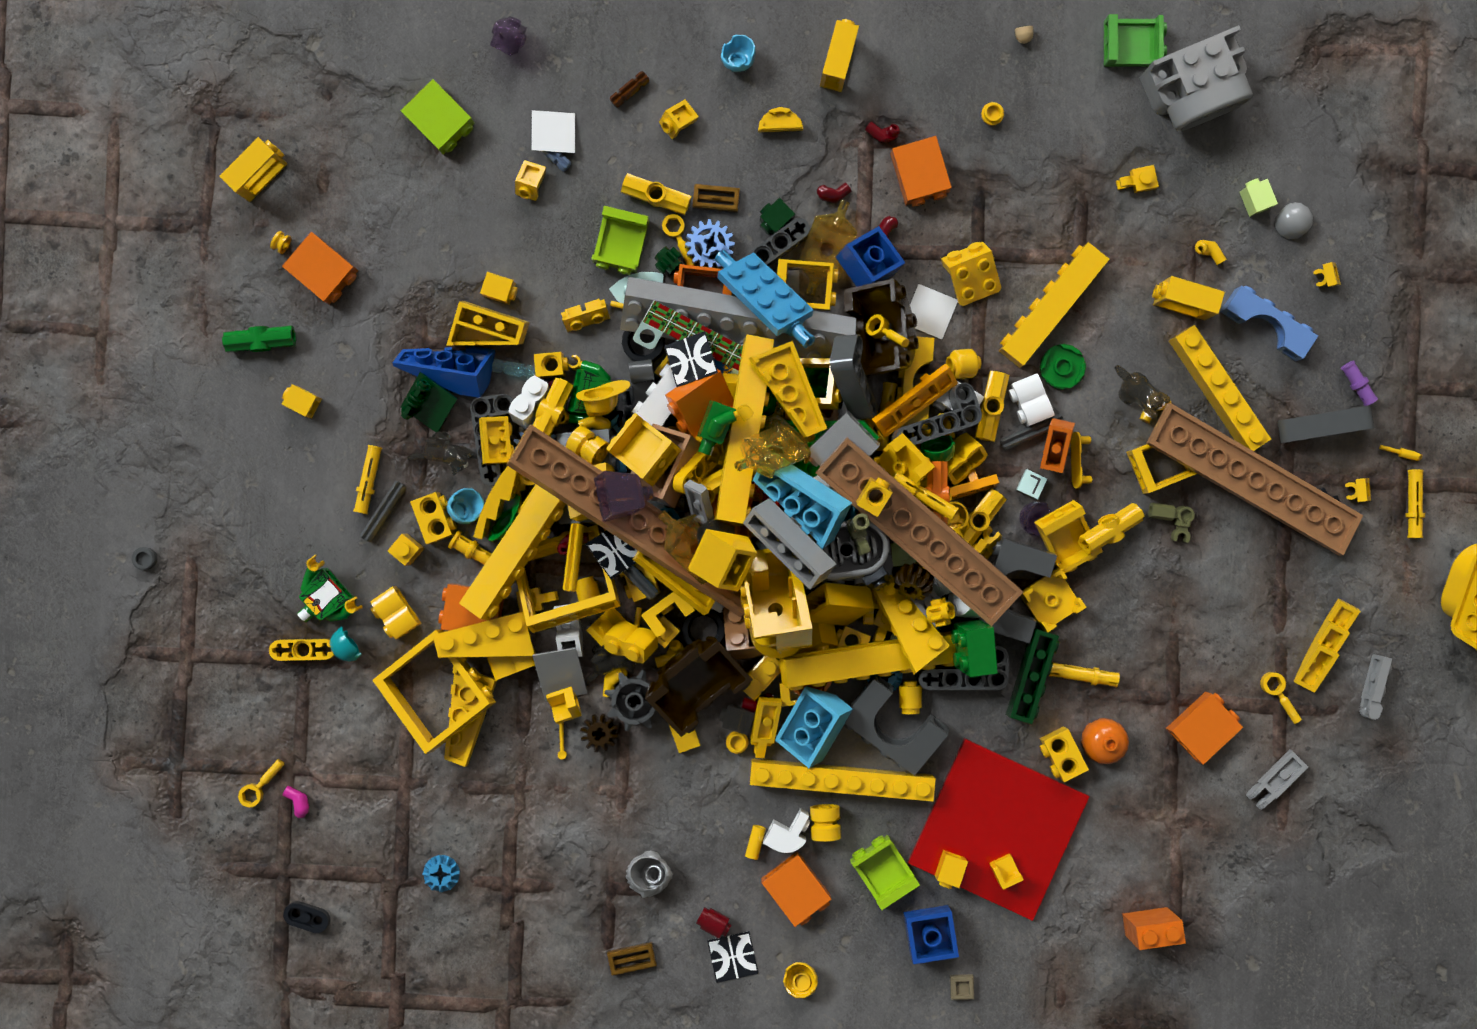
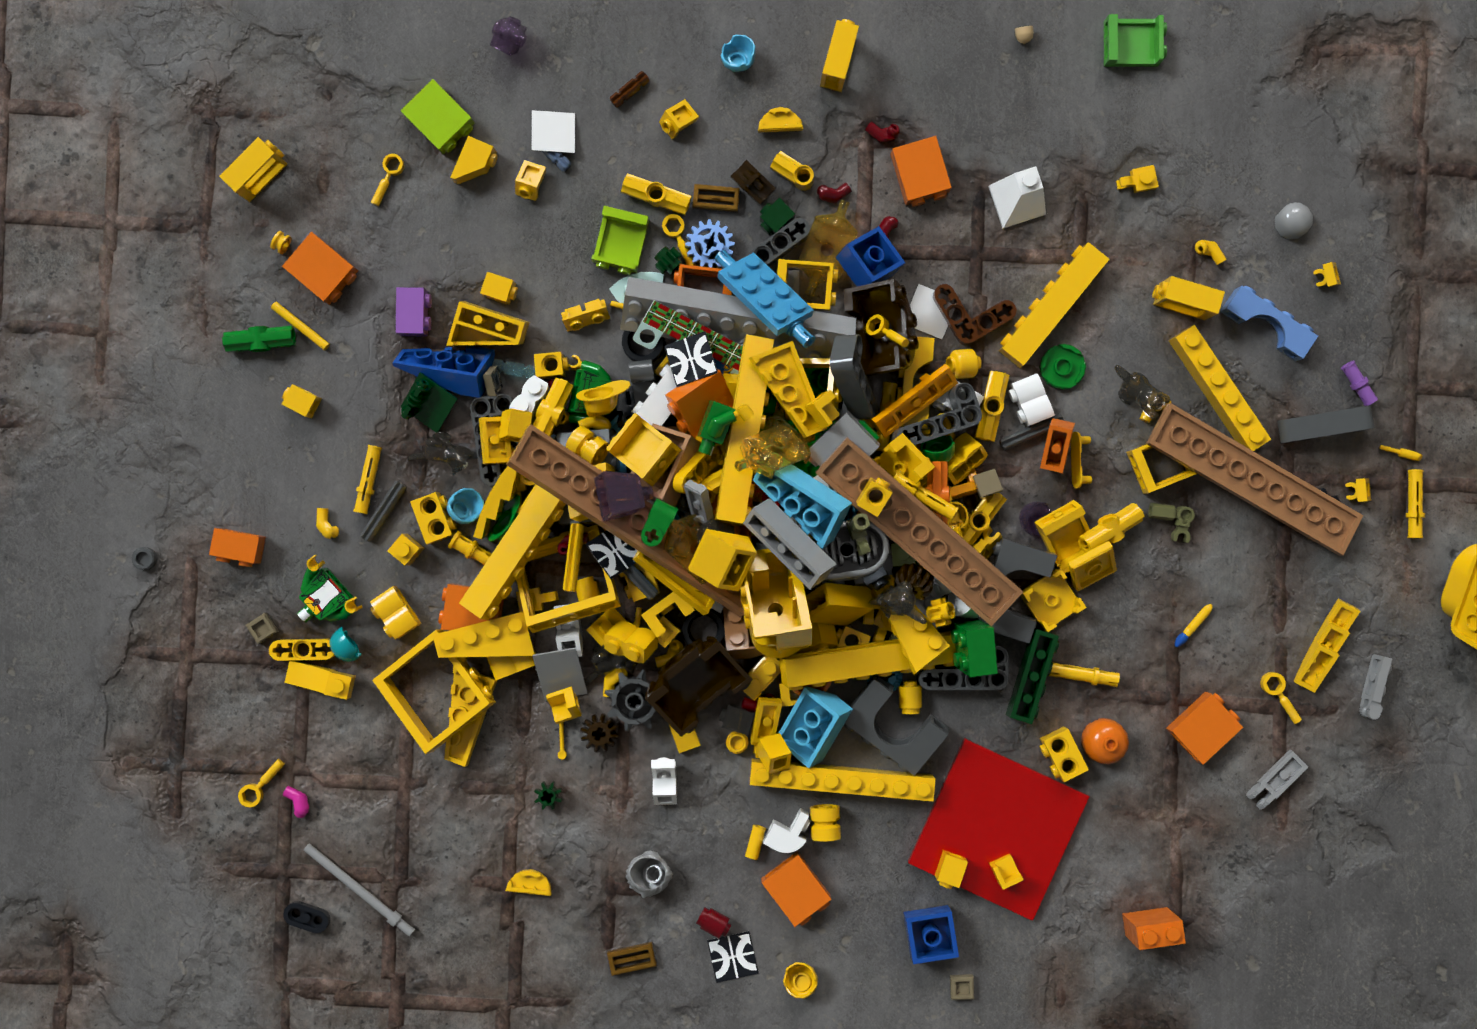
(238, 546): none -> orange brick
(262, 628): none -> dark tan tile
(298, 324): none -> yellow bar
(320, 679): none -> yellow slope
(324, 526): none -> yellow arm
(384, 183): none -> yellow piece
(394, 918): none -> light grey bar
(412, 311): none -> medium lavender brick
(448, 866): dark azure gear -> none
(474, 160): none -> yellow slope
(492, 381): none -> dark tan tile
(514, 424): none -> yellow panel
(529, 882): none -> yellow plate
(550, 789): none -> dark green gear
(660, 519): none -> green piece
(664, 781): none -> white brick
(753, 182): none -> dark brown hips
(774, 753): none -> yellow brick
(791, 169): none -> yellow piece
(822, 409): none -> yellow panel
(884, 871): lime panel -> none
(898, 601): none -> clear smoke animal
(972, 273): yellow bracket -> none
(972, 324): none -> reddish brown beam
(987, 483): none -> dark tan tile
(992, 113): yellow plate -> none
(1018, 197): none -> white slope
(1031, 484): light aqua tile -> none
(1092, 566): none -> yellow tile
(1193, 625): none -> yellow piece
(1199, 81): light grey brick -> none
(1258, 196): yellowish green brick -> none

